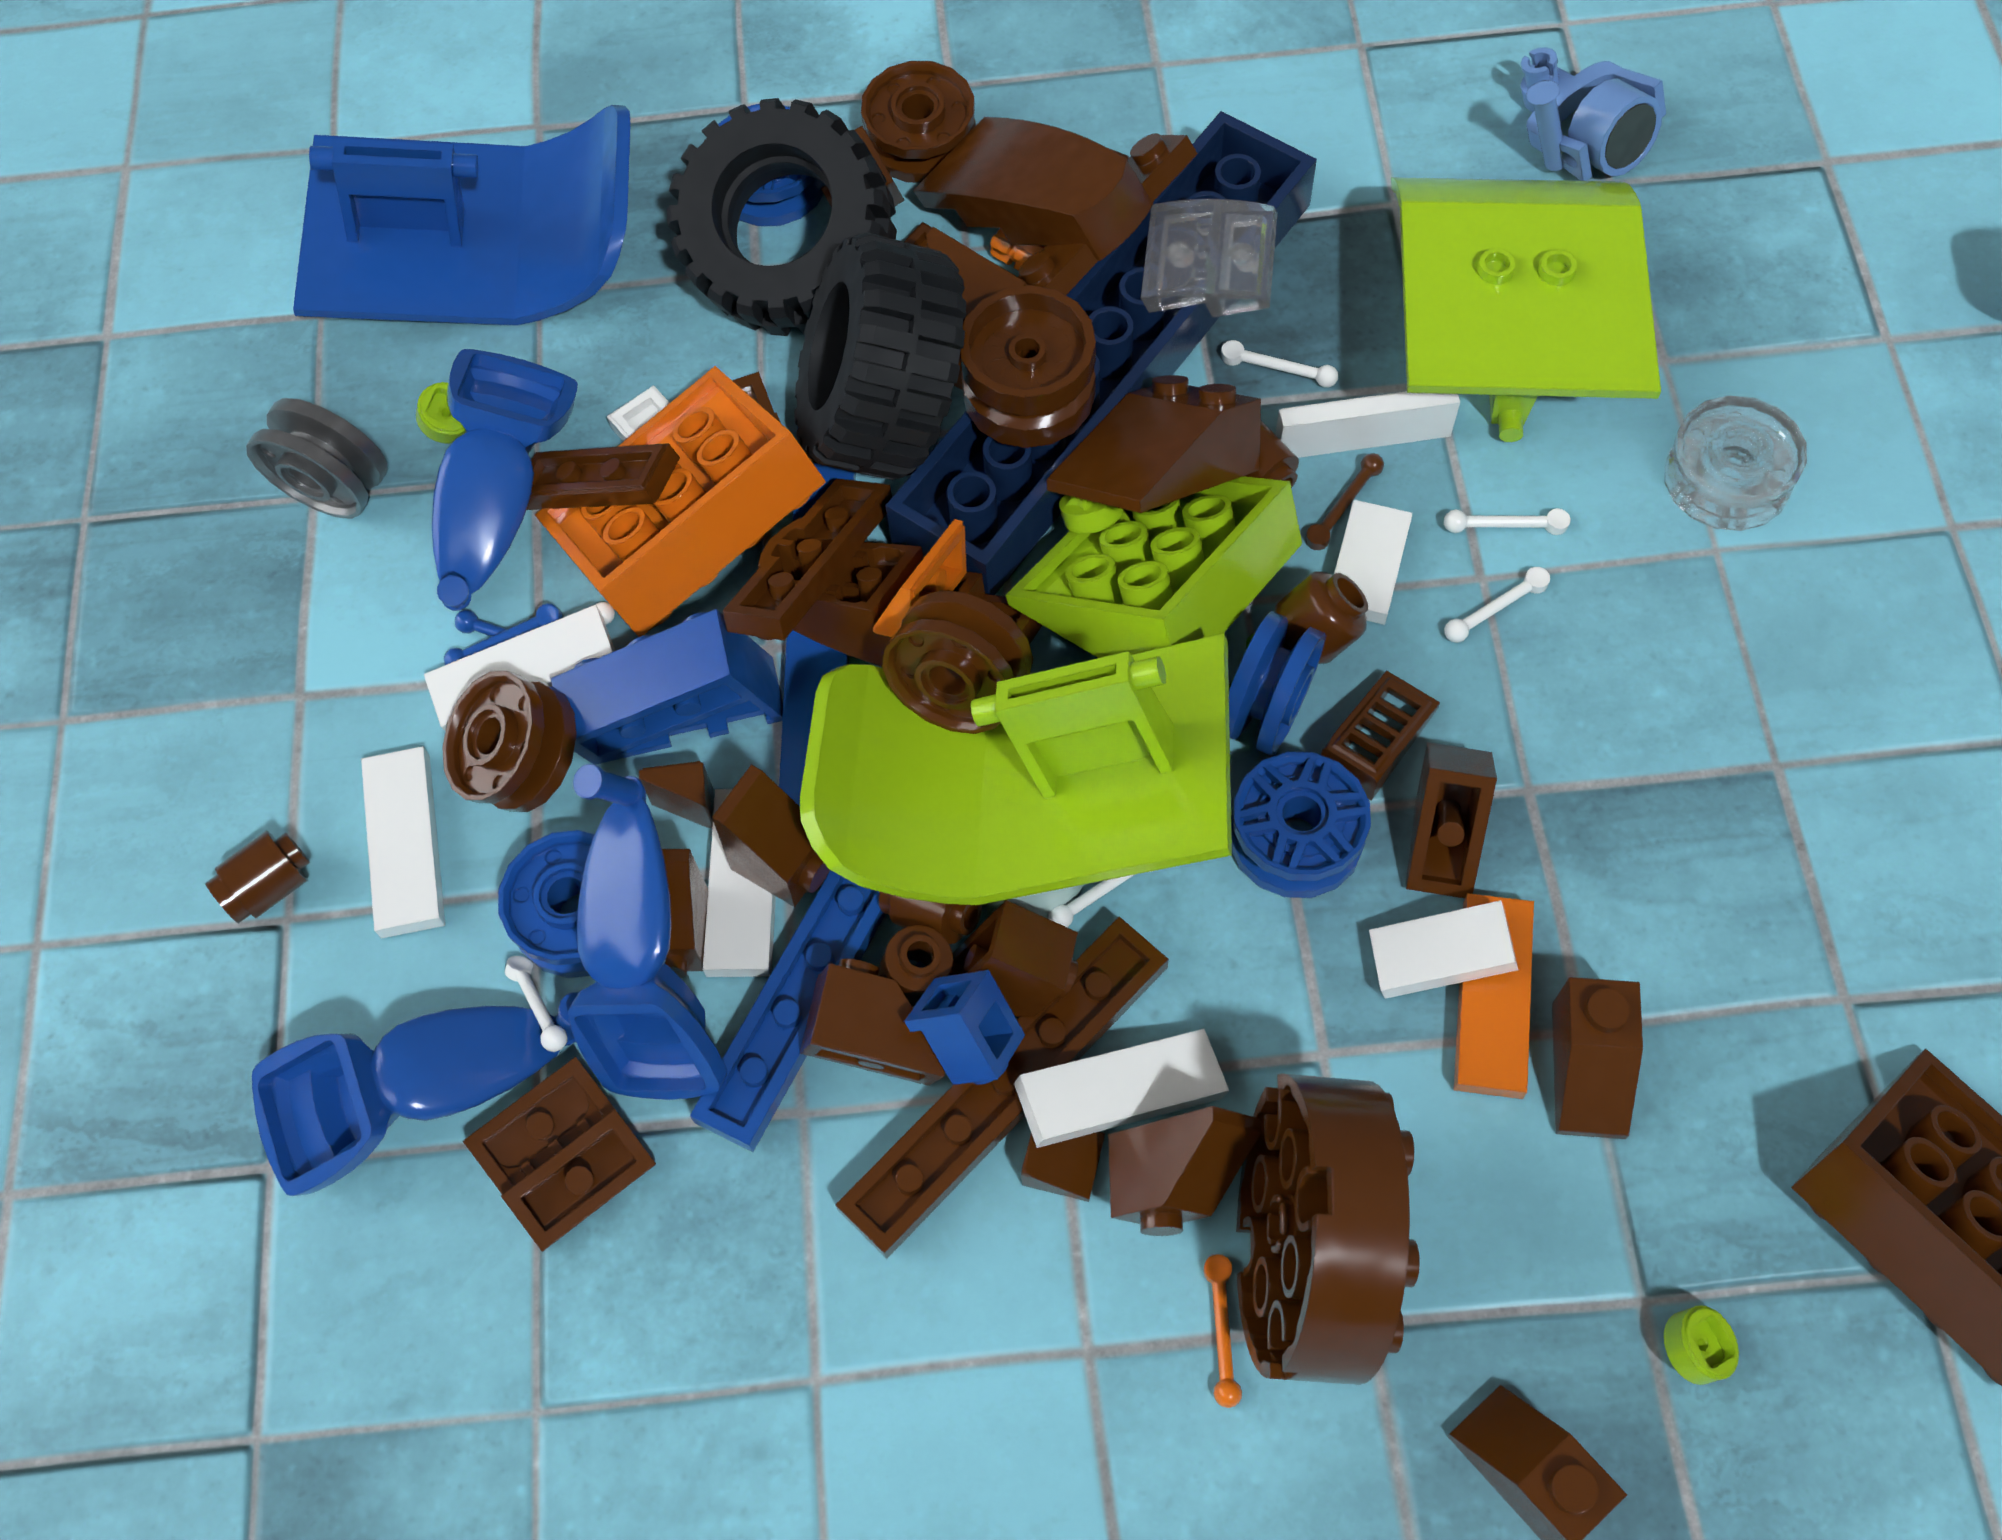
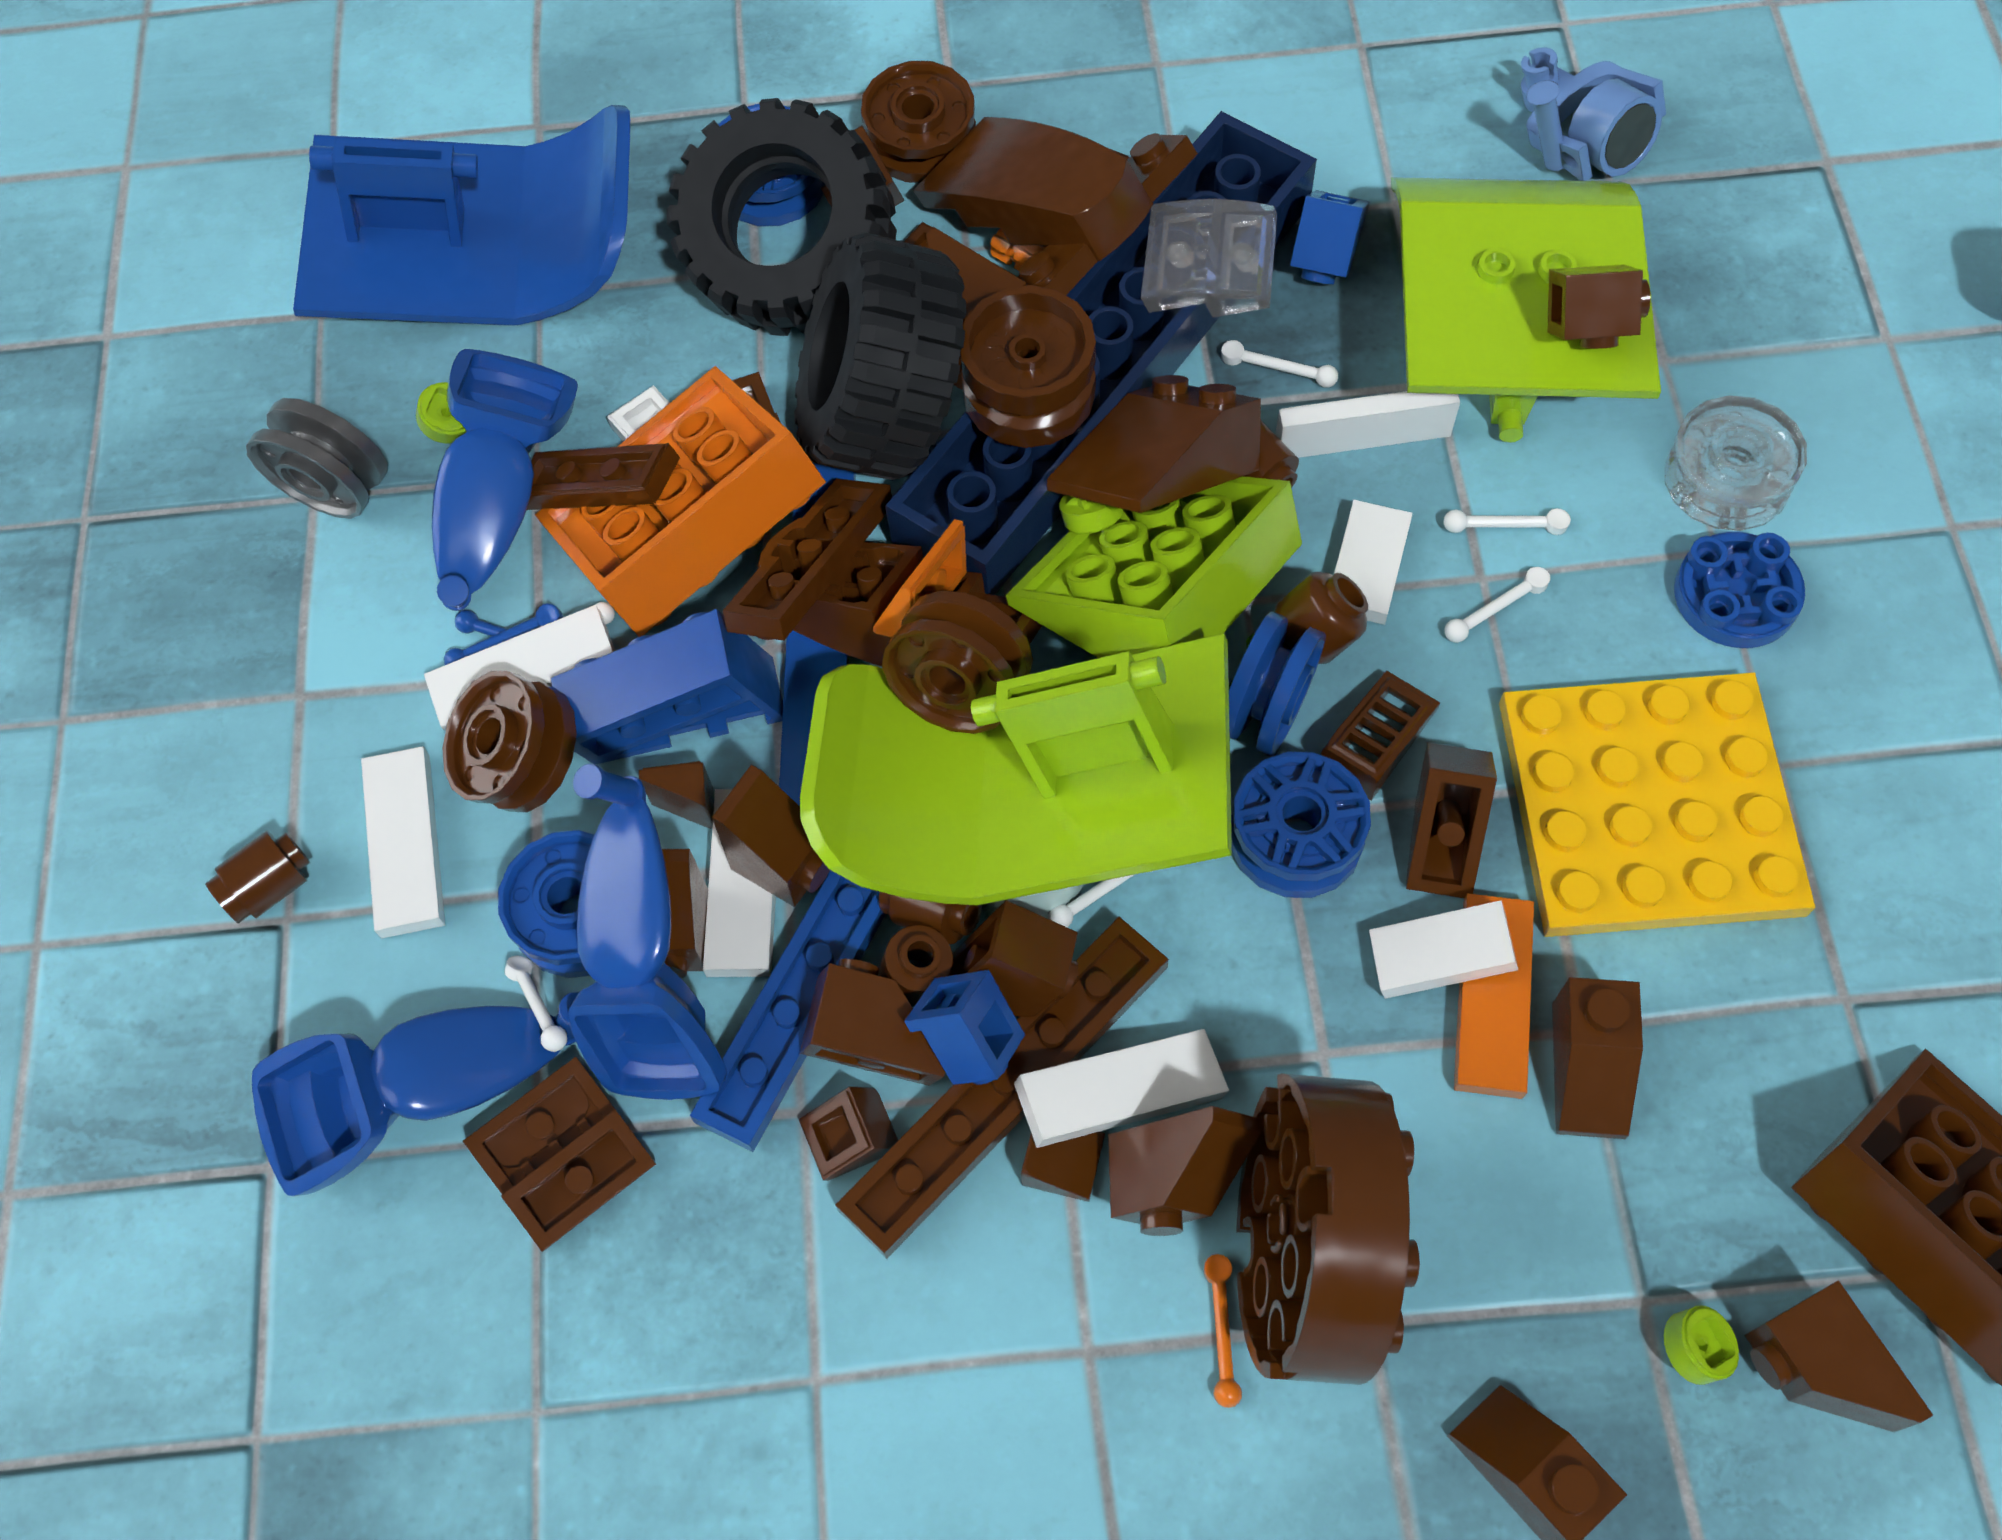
(848, 1131): none -> reddish brown slope
(1319, 534): reddish brown hinge -> none
(1328, 236): none -> blue slope
(1597, 304): none -> reddish brown brick
(1653, 805): none -> yellow plate
(1740, 588): none -> blue tile
(1835, 1362): none -> reddish brown slope

